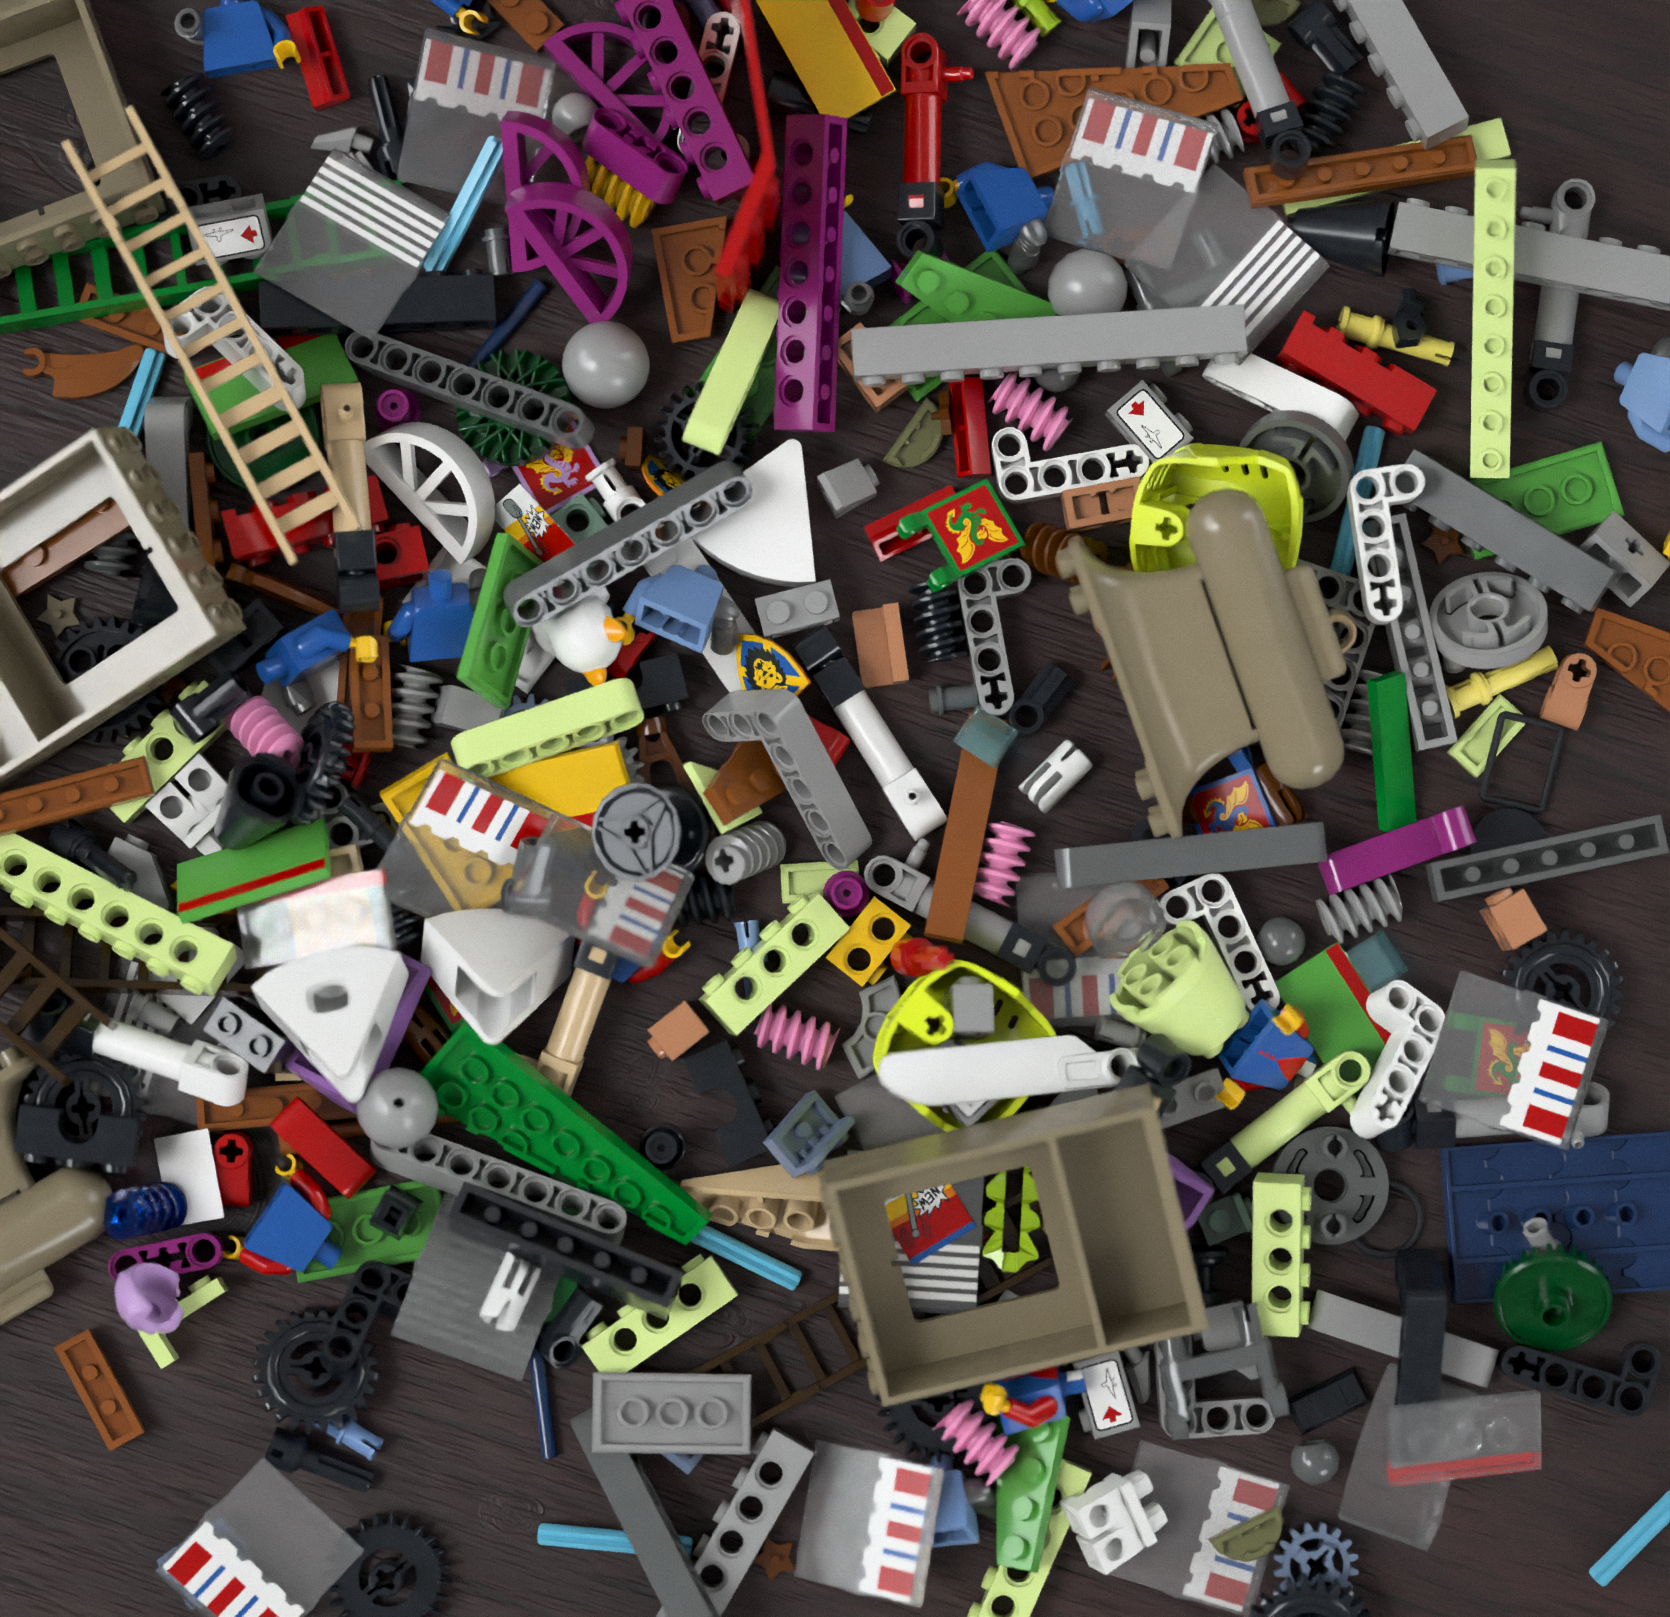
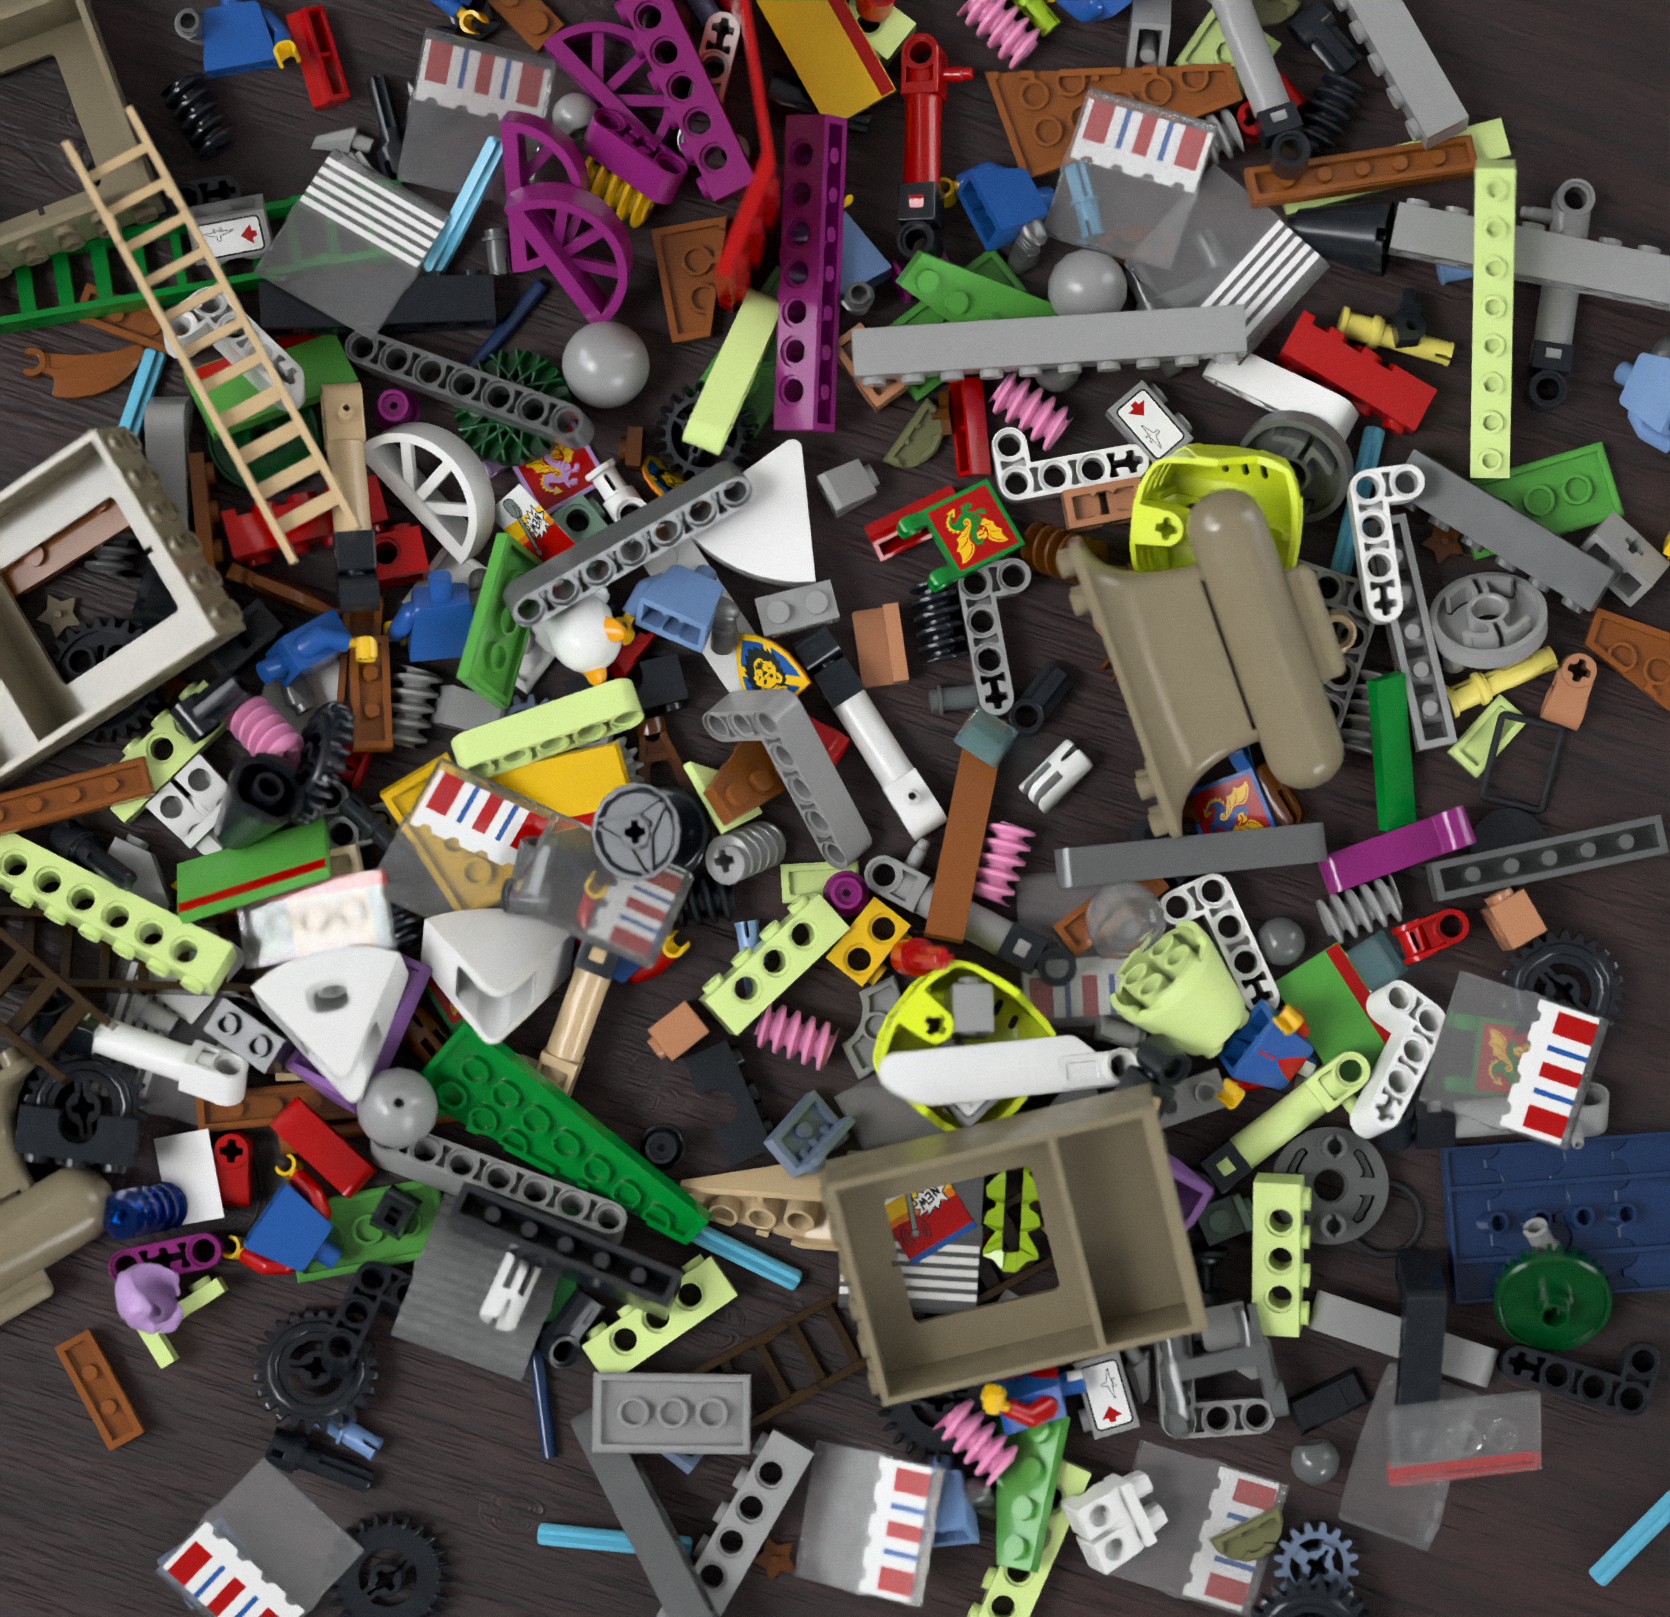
(1428, 935): none -> red piece

